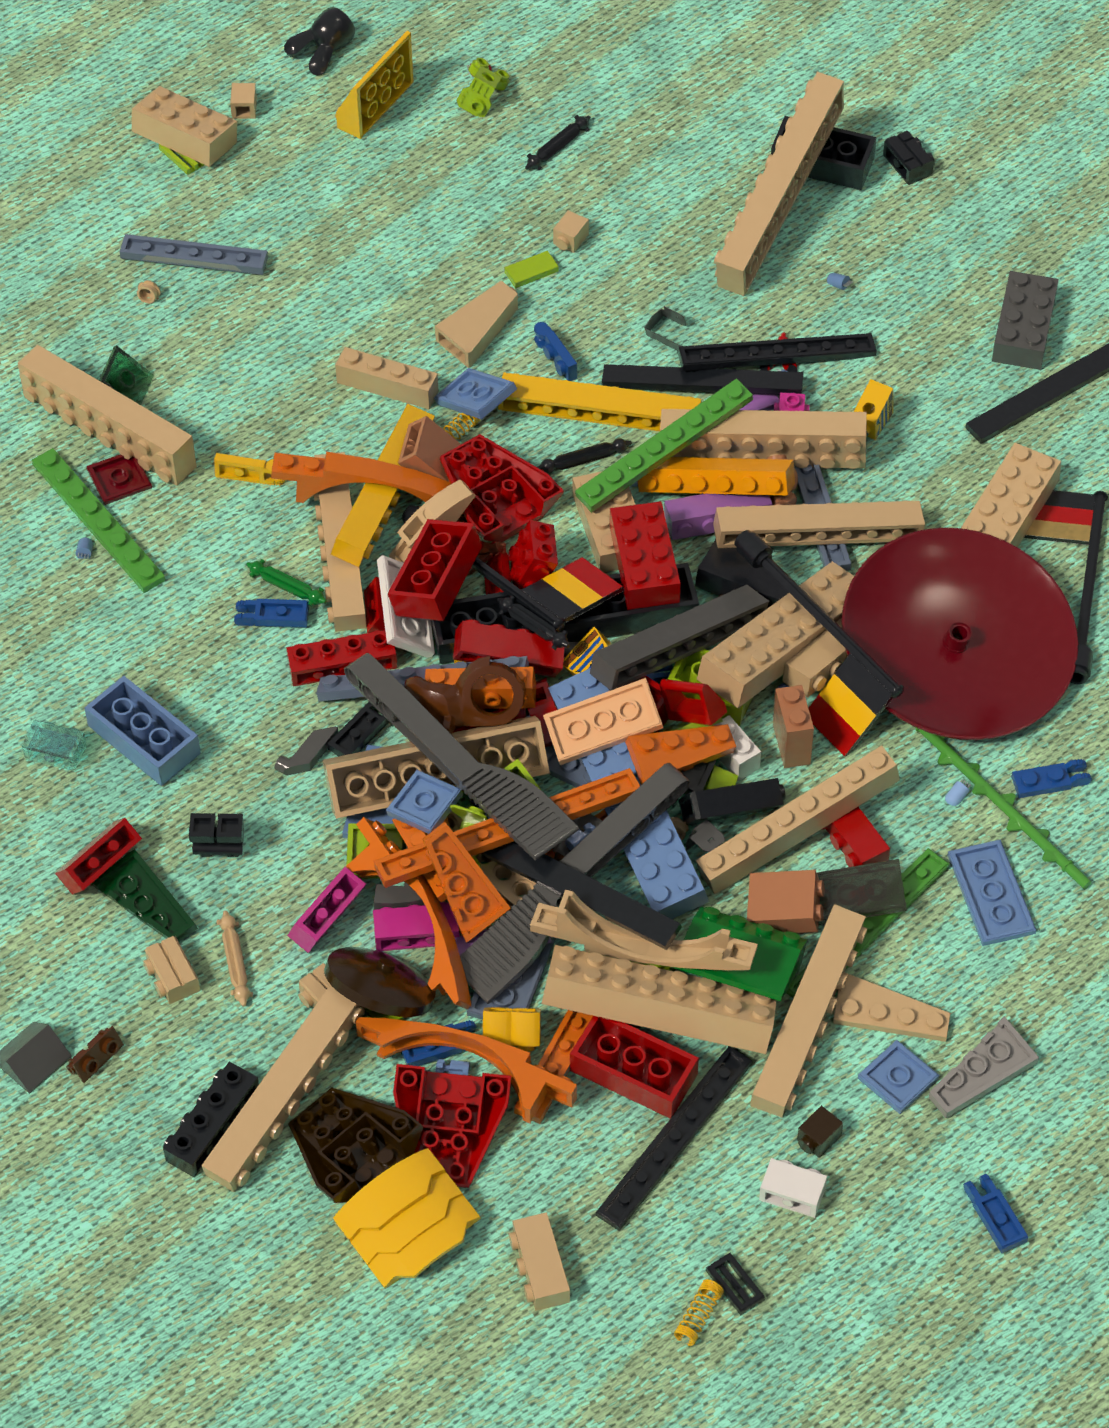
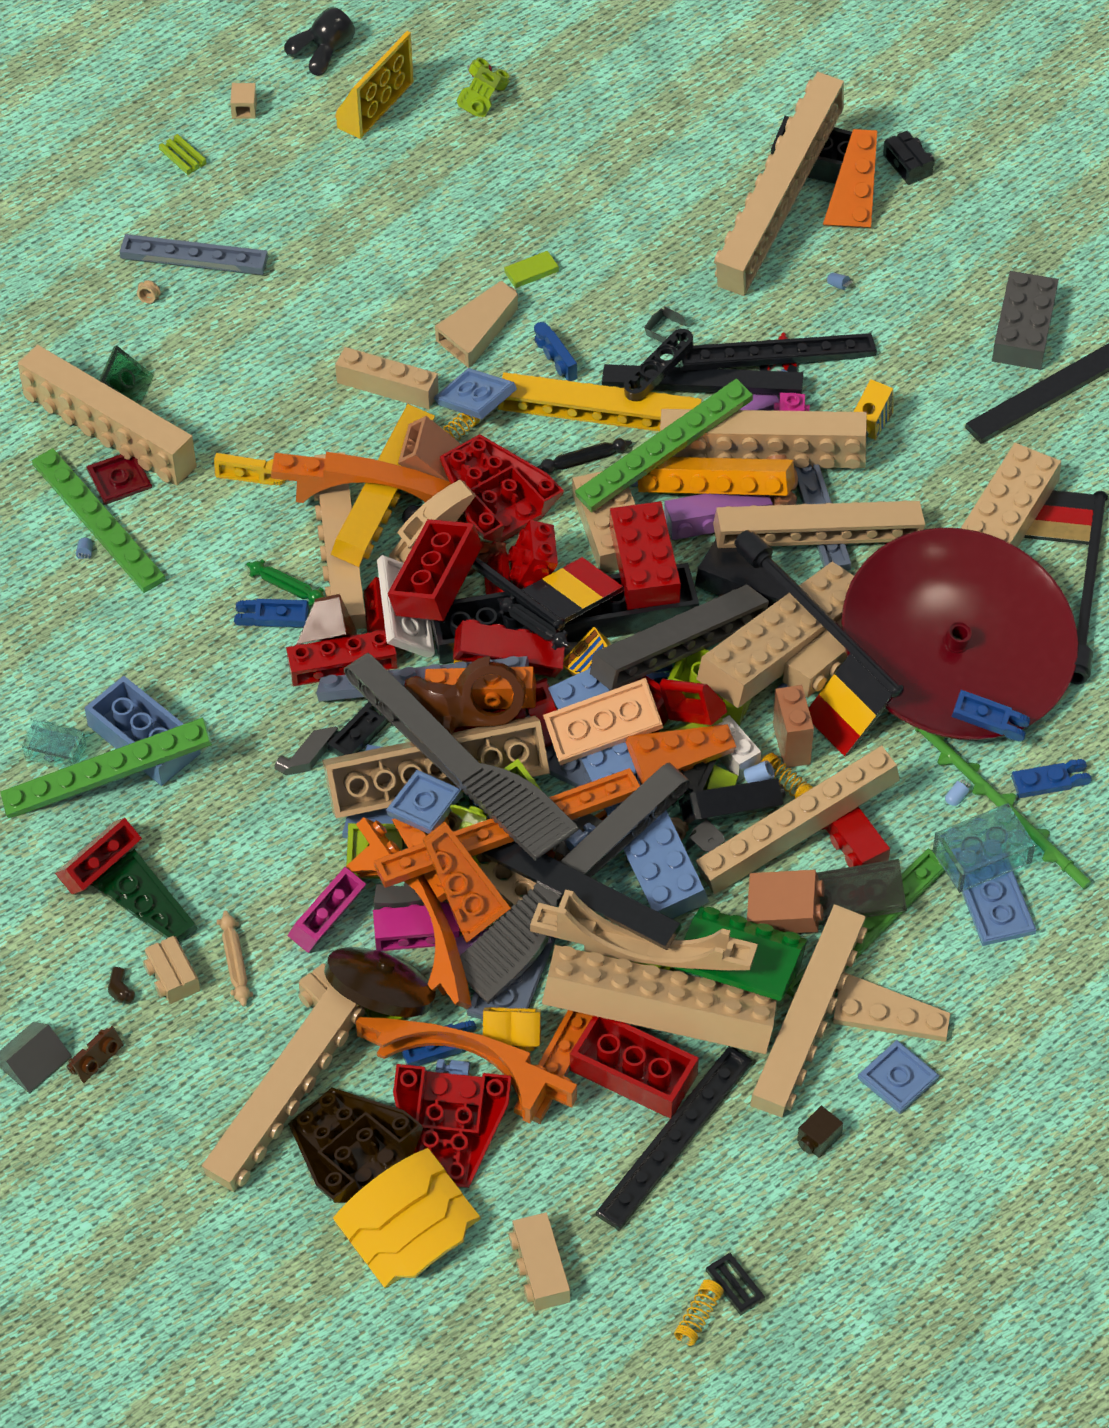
(106, 768): none -> bright green plate
(118, 989): none -> dark brown arm
(184, 126): tan brick -> none
(209, 1118): black brick -> none
(216, 837): black hips -> none
(327, 621): none -> slope
(557, 142): black wheel -> none
(570, 231): tan brick -> none
(662, 366): none -> black beam
(759, 772): none -> light blue hinge
(773, 759): none -> yellow piece
(793, 1187): white brick -> none
(854, 187): none -> orange wing
(983, 847): none -> clear light blue brick
(989, 1065): light grey wing -> none
(990, 715): none -> blue hinge
(996, 1215): blue hinge -> none

